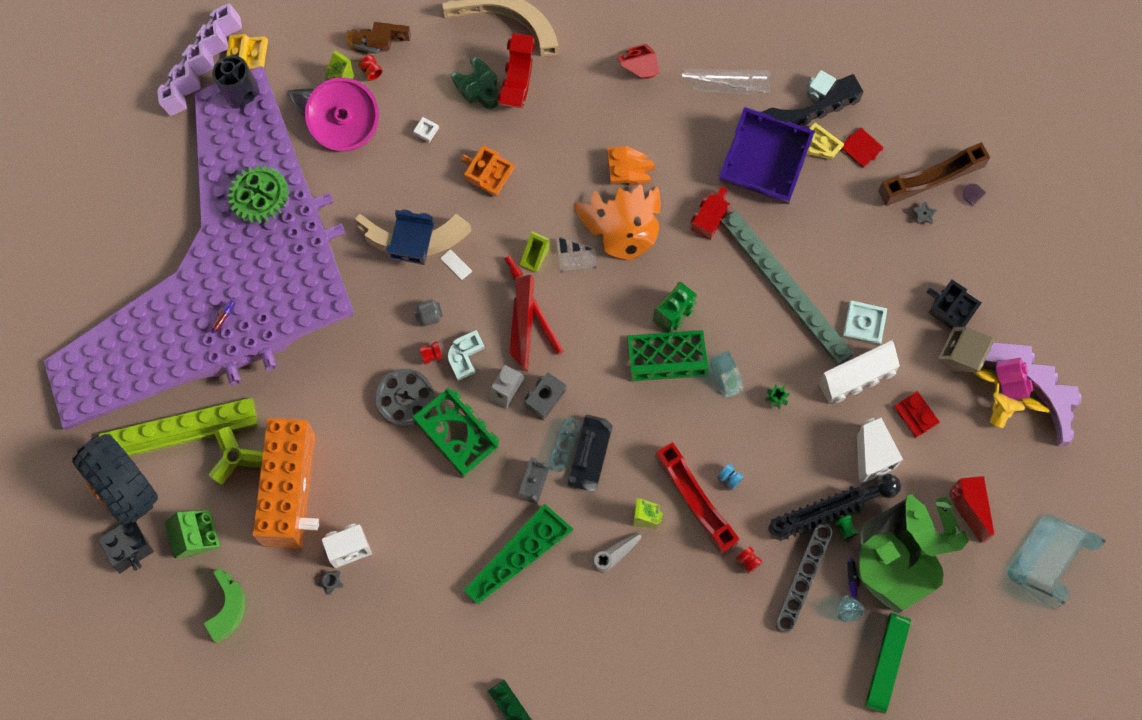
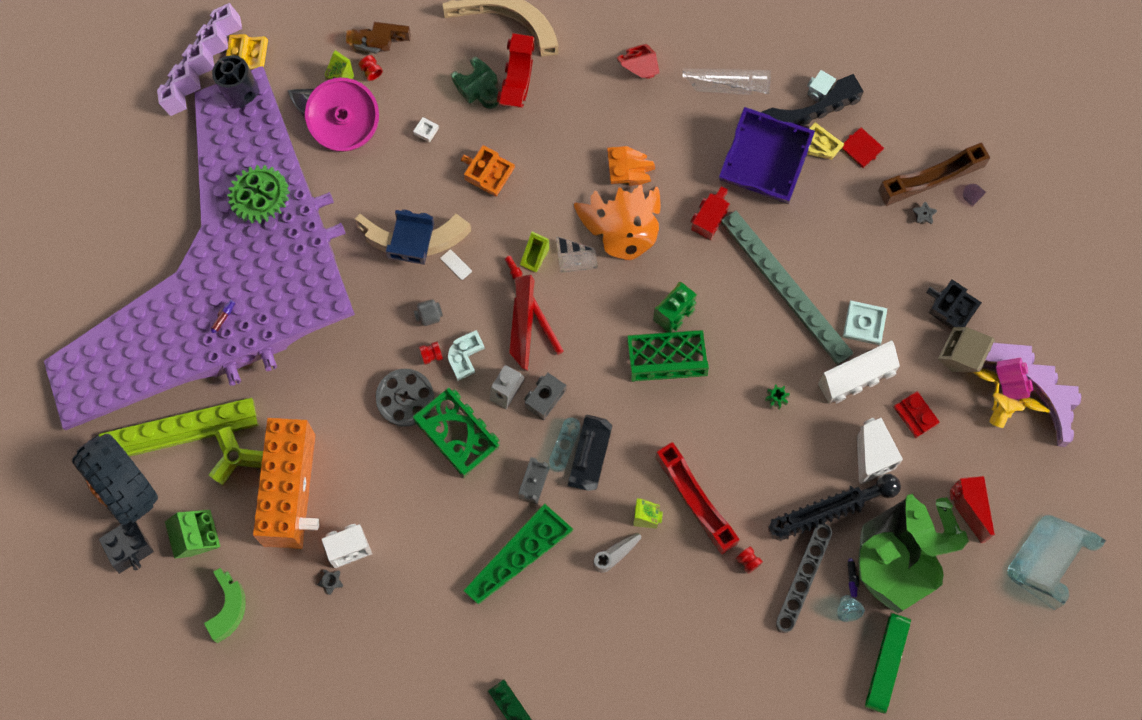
(727, 373): clear light blue slope -> none
(733, 480): dark azure wheel -> none
(846, 527): green bush -> none

